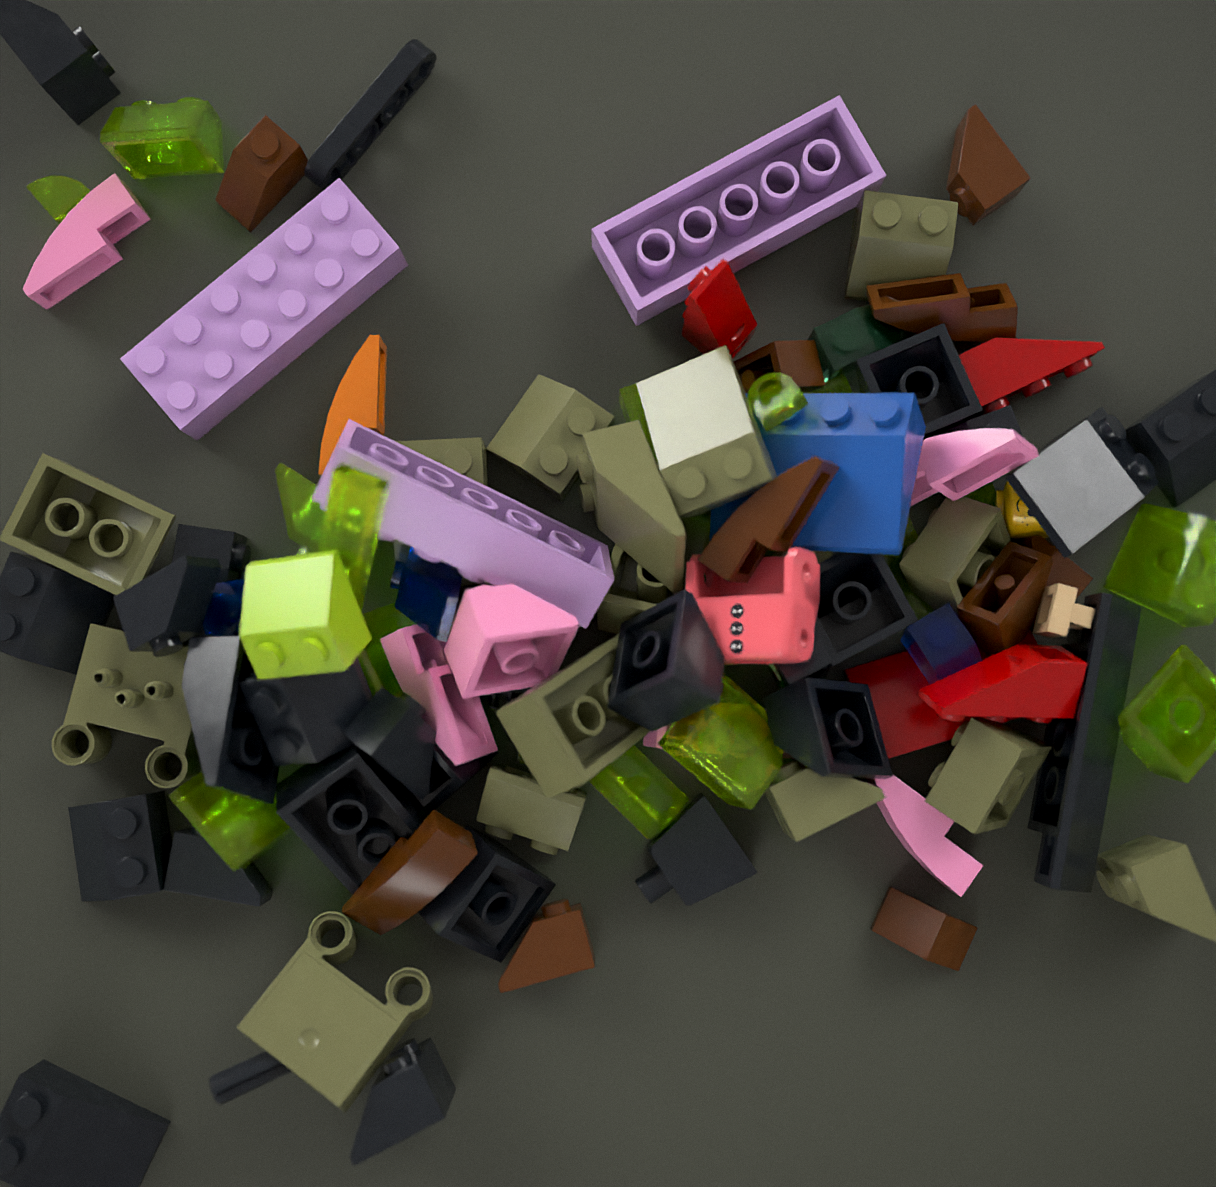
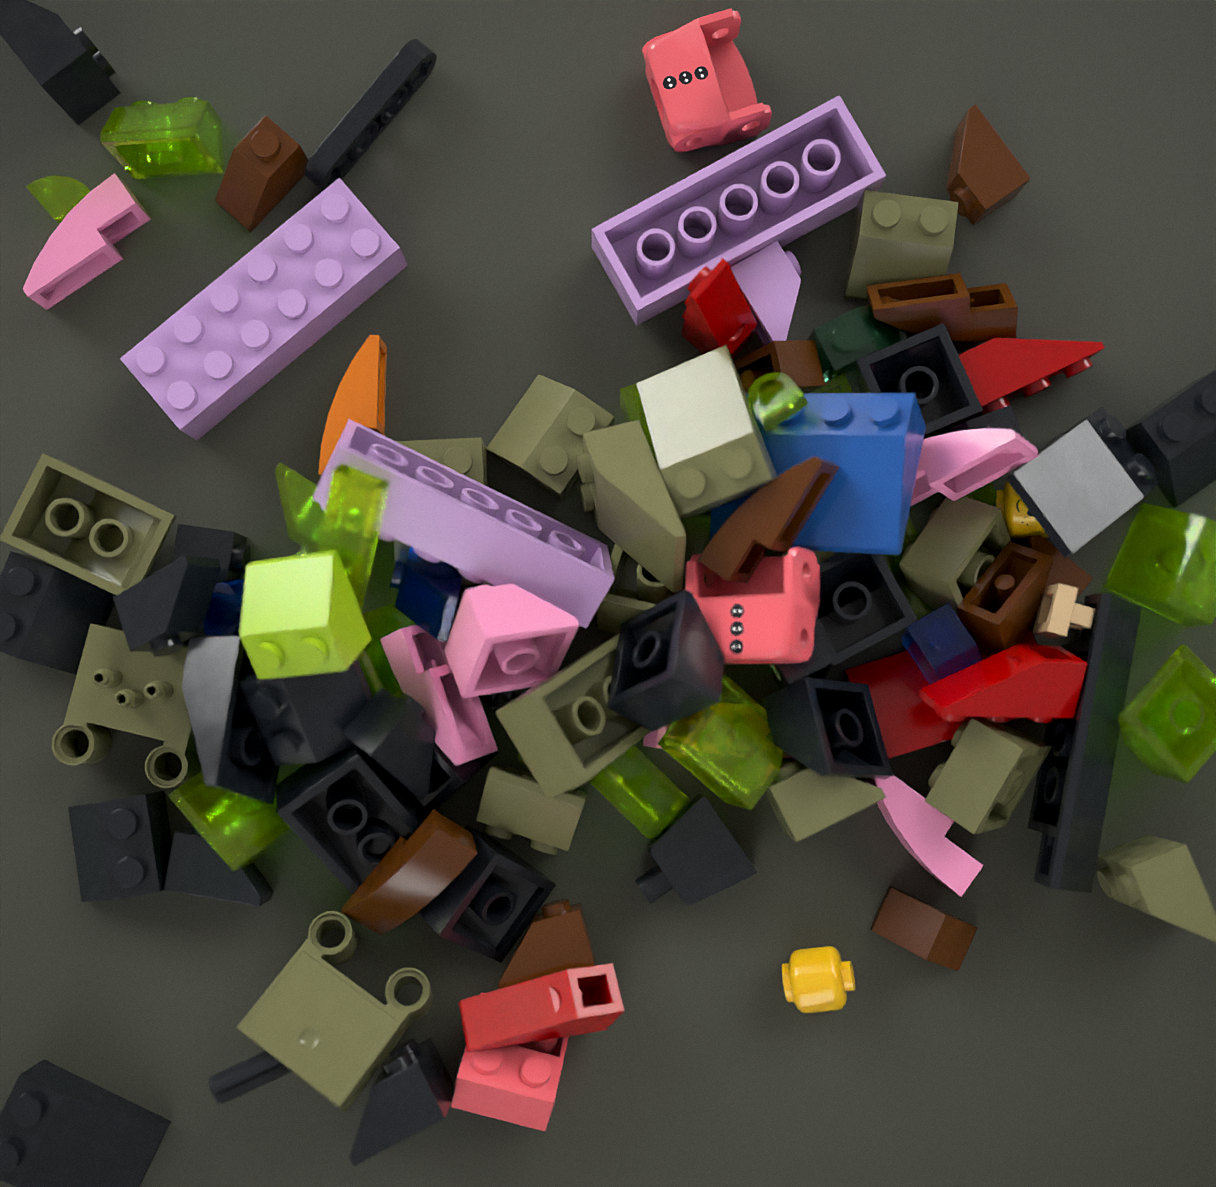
(512, 1082): none -> coral slope
(543, 1008): none -> red slope
(703, 84): none -> coral piece
(771, 289): none -> lavender slope
(817, 979): none -> yellow head

